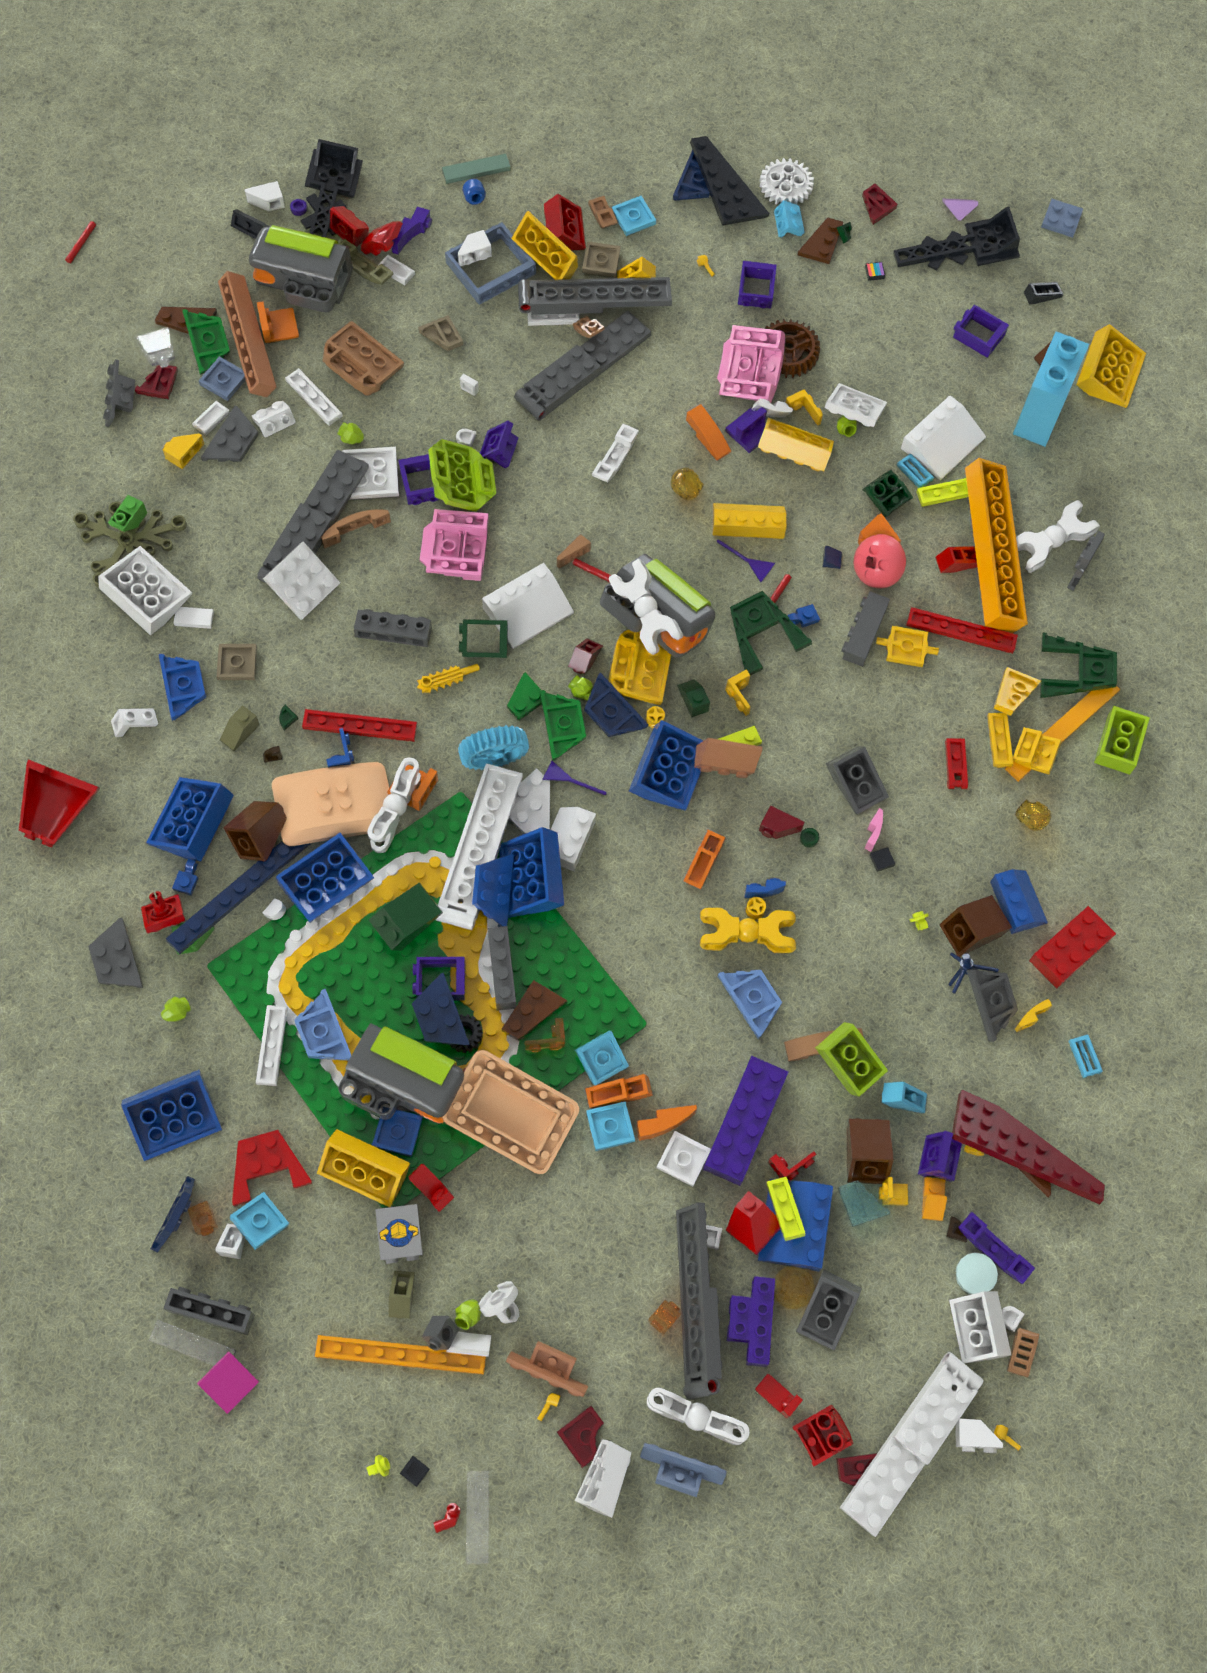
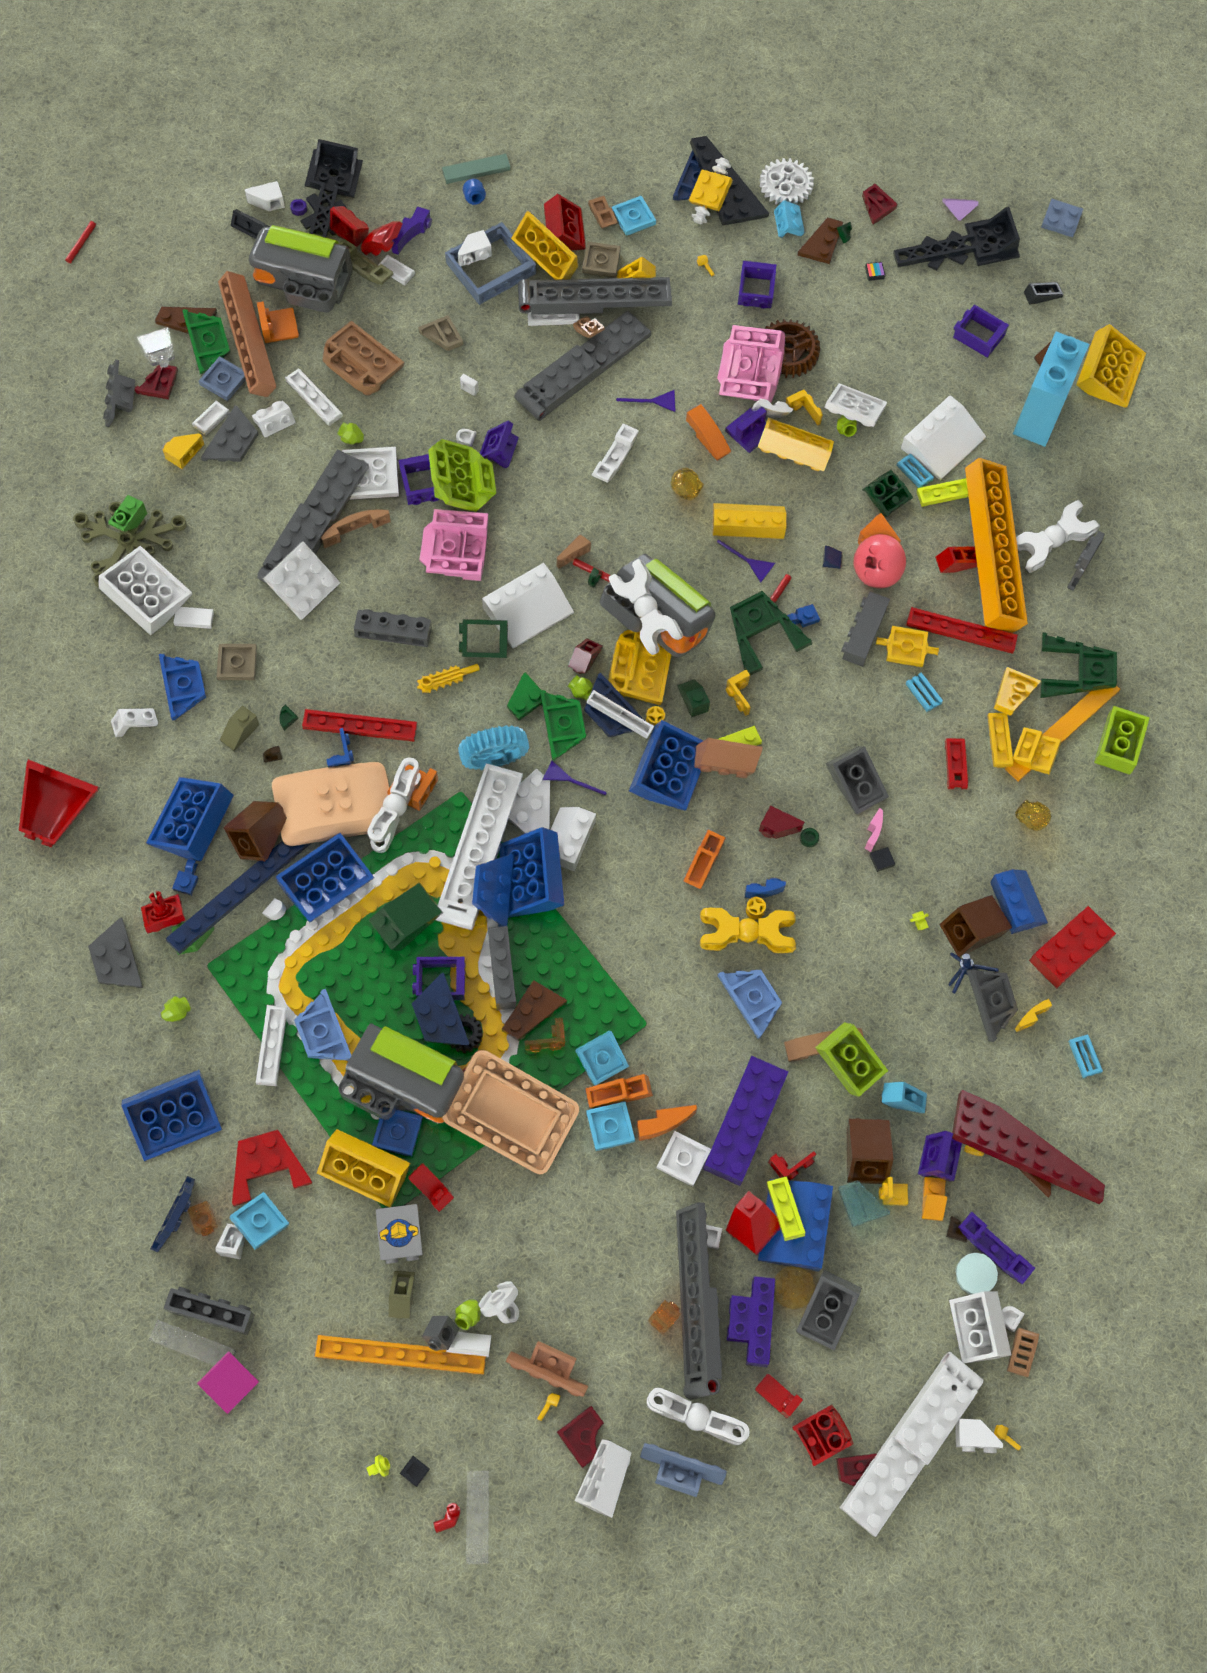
(594, 577): none -> dark green tile
(620, 714): none -> white piece
(665, 400): none -> dark purple piece
(710, 190): none -> yellow plate
(919, 697): none -> medium azure tile

